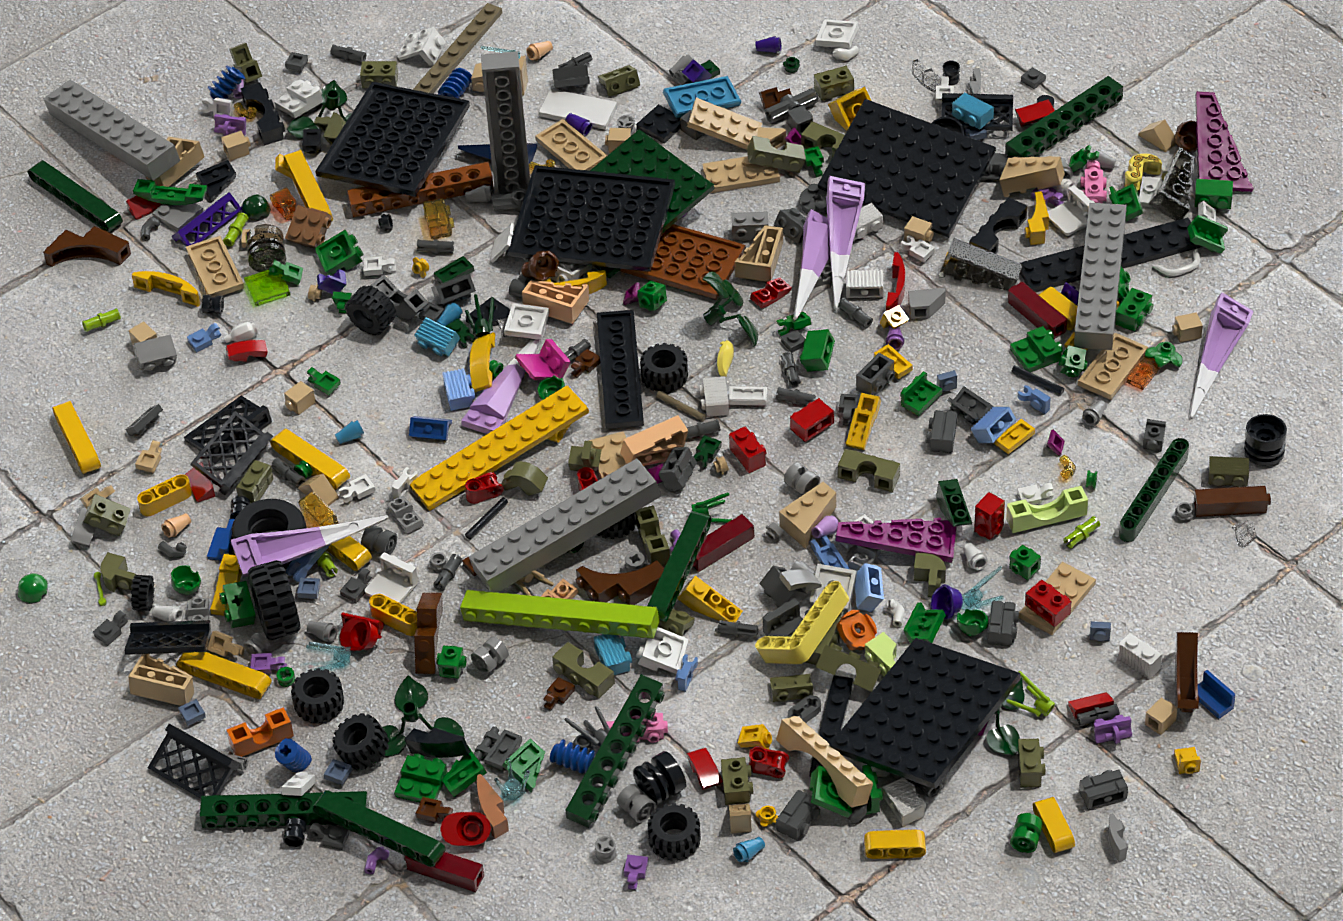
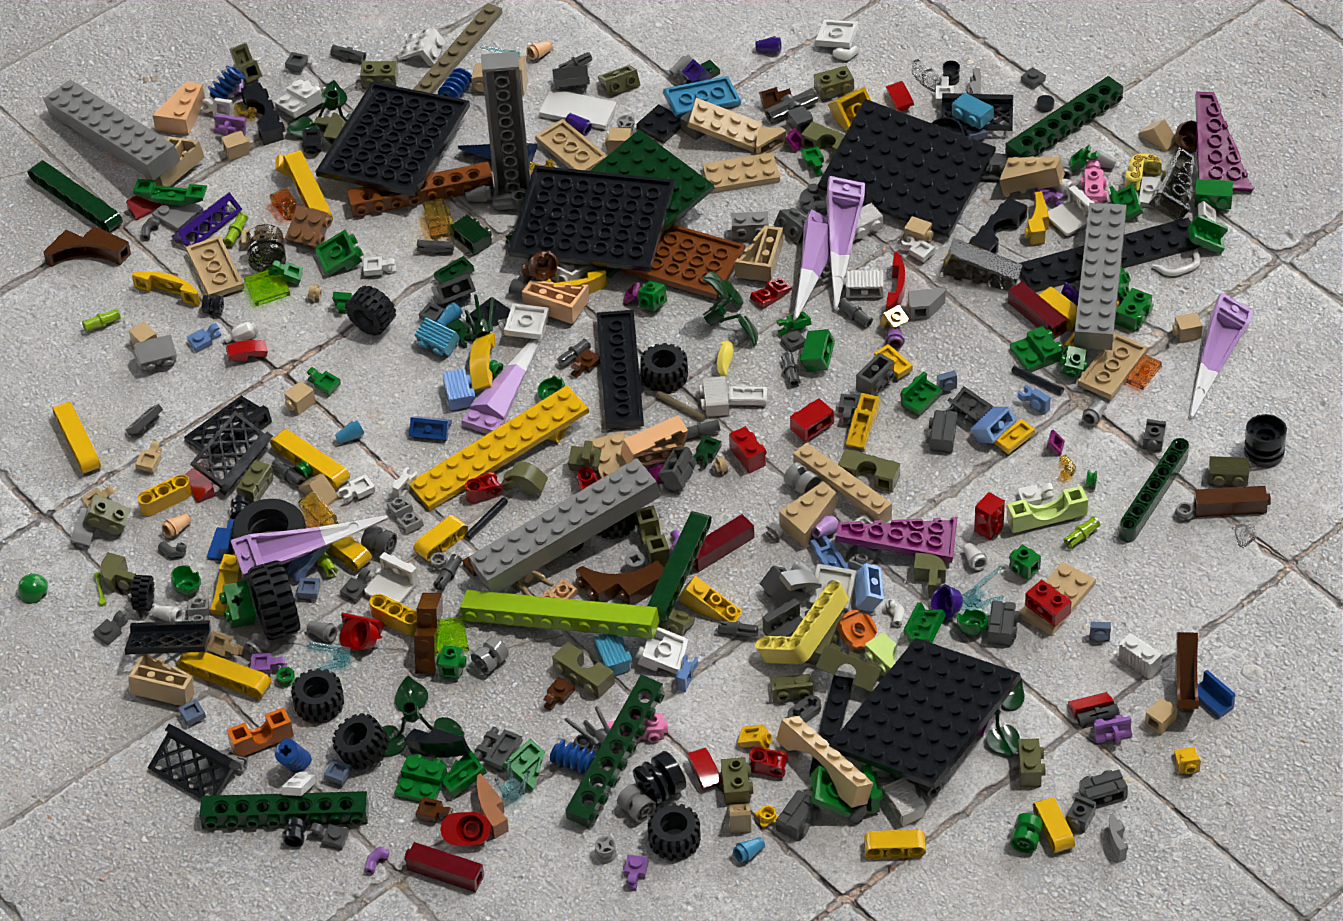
(180, 110): none -> light nougat wedge
(216, 178): black wing -> none
(255, 207): dark green hair -> none
(332, 283): dark purple panel -> none
(379, 828): dark green beam -> none
(385, 222): black plate -> none
(406, 305): dark grey arch -> none
(420, 266): yellow plate -> none
(440, 537): none -> yellow beam
(452, 633): none -> clear neon green plate
(471, 234): none -> dark green brick
(502, 243): white piece -> none
(545, 364): dark pink bracket -> none
(702, 507): green plant -> none
(764, 154): olive arch -> none
(791, 64): dark green plate -> none
(794, 396): dark grey pin -> none
(858, 493): none -> tan arch
(900, 96): none -> red slope
(953, 503): dark green slope -> none
(1034, 112): red slope -> none
(1043, 703): lime plant -> none
(1081, 813): none -> dark grey brick
(1164, 354): green plate -> none

